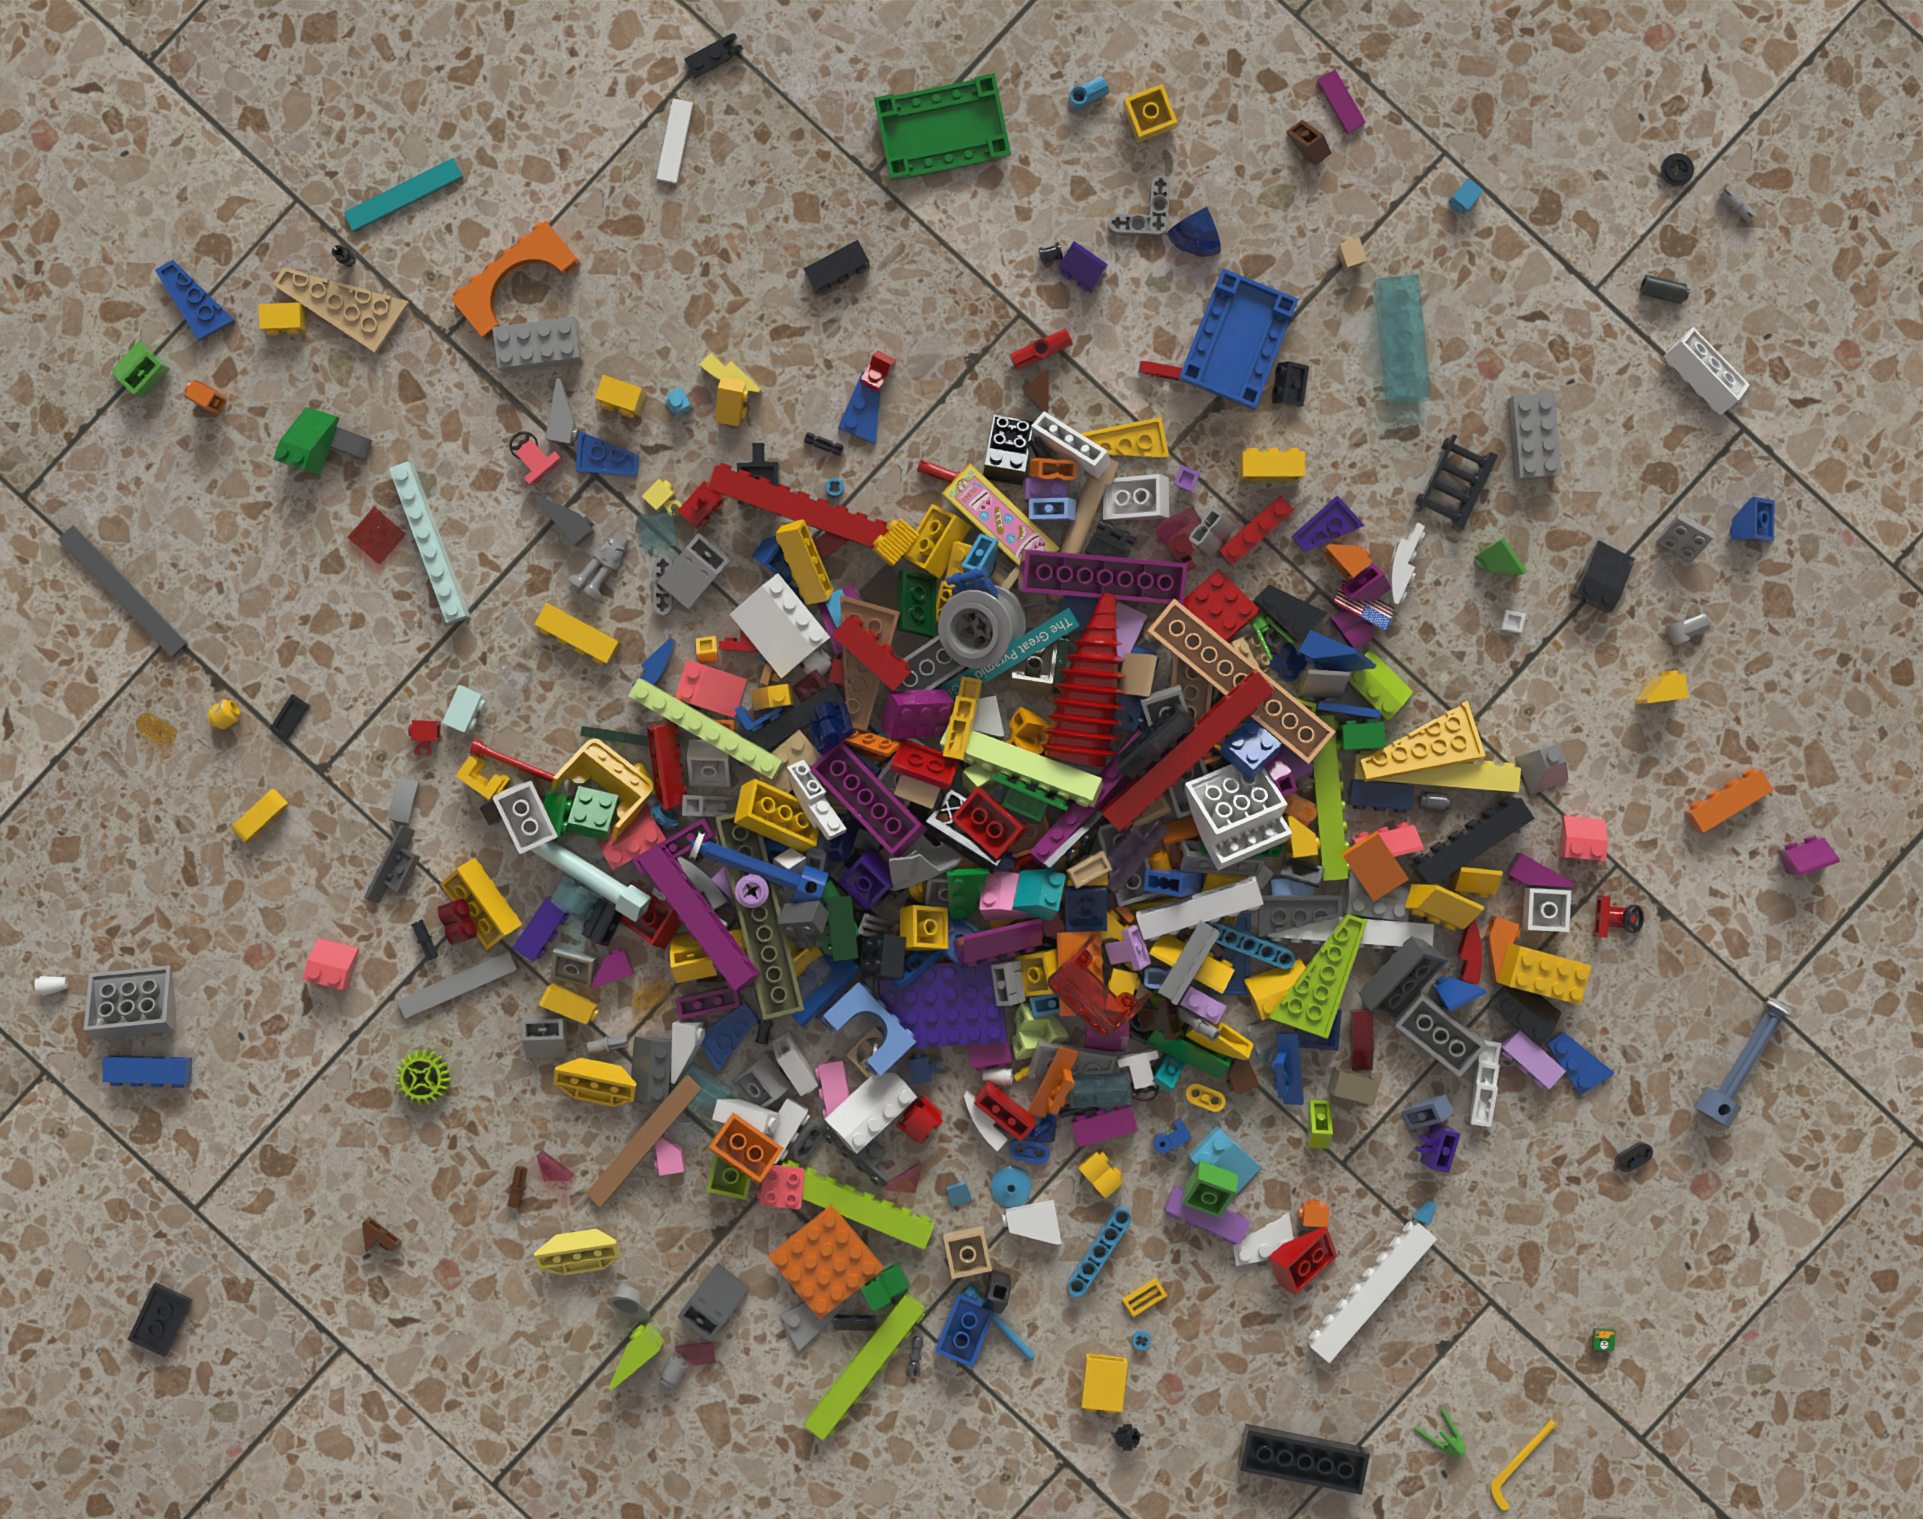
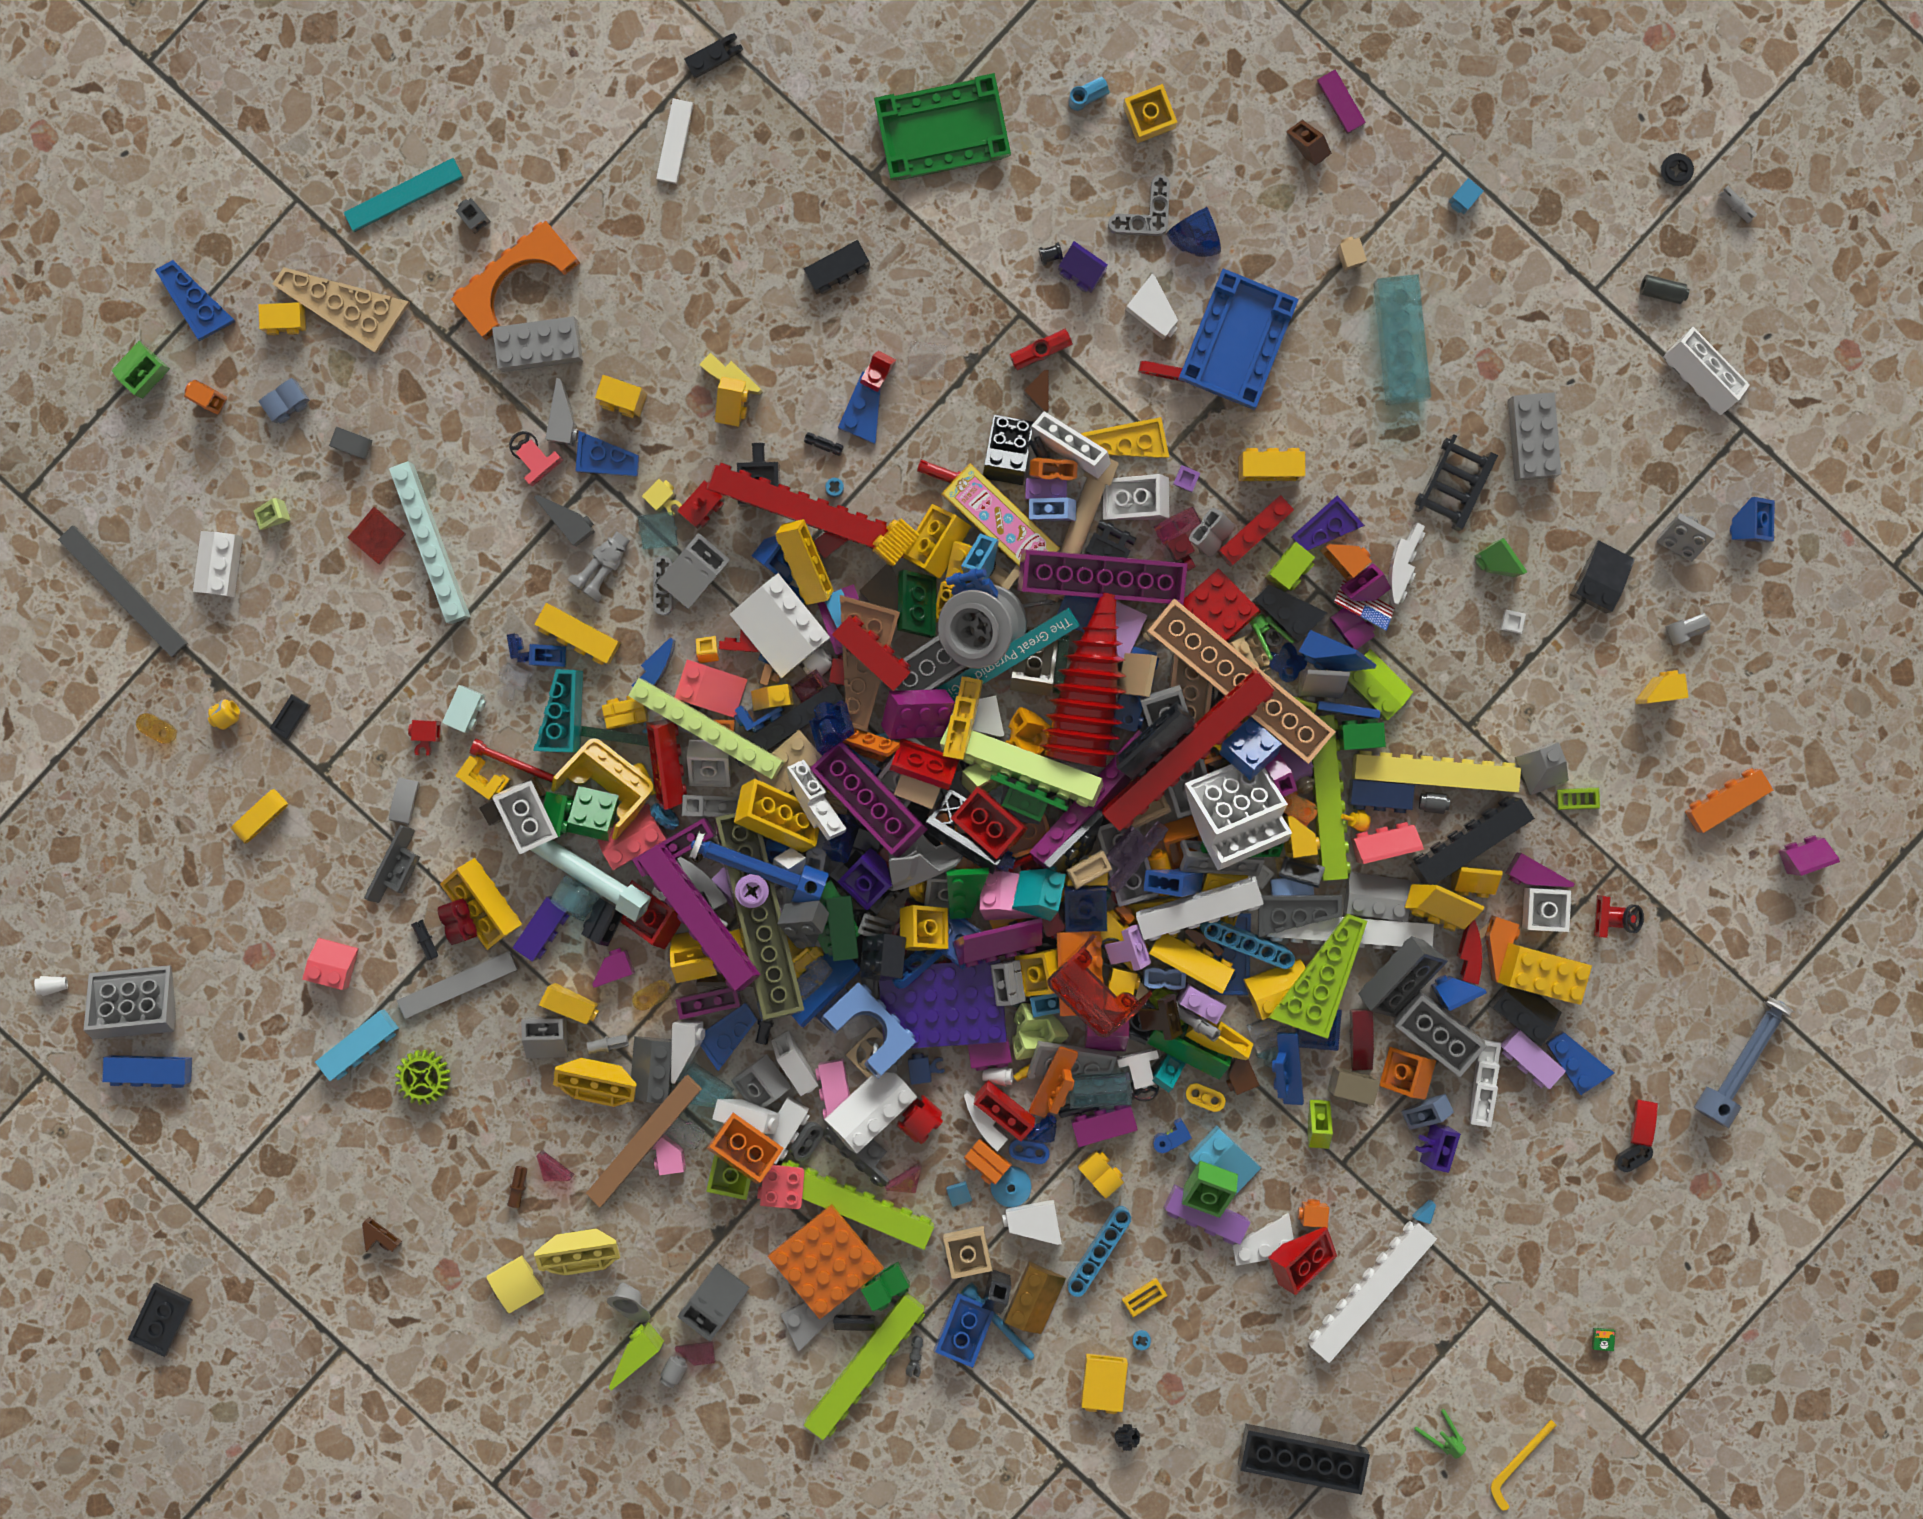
(217, 563): none -> white slope
(271, 513): none -> yellowish green slope
(284, 401): none -> sand blue brick
(307, 441): green slope -> none
(343, 255): black pin -> none
(356, 1045): none -> medium azure brick
(468, 207): none -> dark grey brick
(515, 646): none -> clear blue bracket
(515, 1284): none -> light yellow slope
(547, 655): none -> blue slope
(563, 714): none -> teal wedge
(573, 966): light grey slope -> none
(624, 713): none -> yellow brick
(678, 402): medium azure brick -> none
(987, 1161): none -> orange brick
(1034, 1299): none -> pearl gold slope
(1153, 309): none -> white slope
(1188, 962): light grey fence -> none
(1290, 383): black bracket -> none
(1290, 567): none -> lime brick
(1358, 820): none -> yellow piece
(1375, 866): orange tile -> none
(1407, 1073): none -> orange slope
(1437, 744): yellow wing -> none
(1583, 838): coral slope -> none
(1596, 798): none -> lime slope
(1644, 1123): none -> red slope

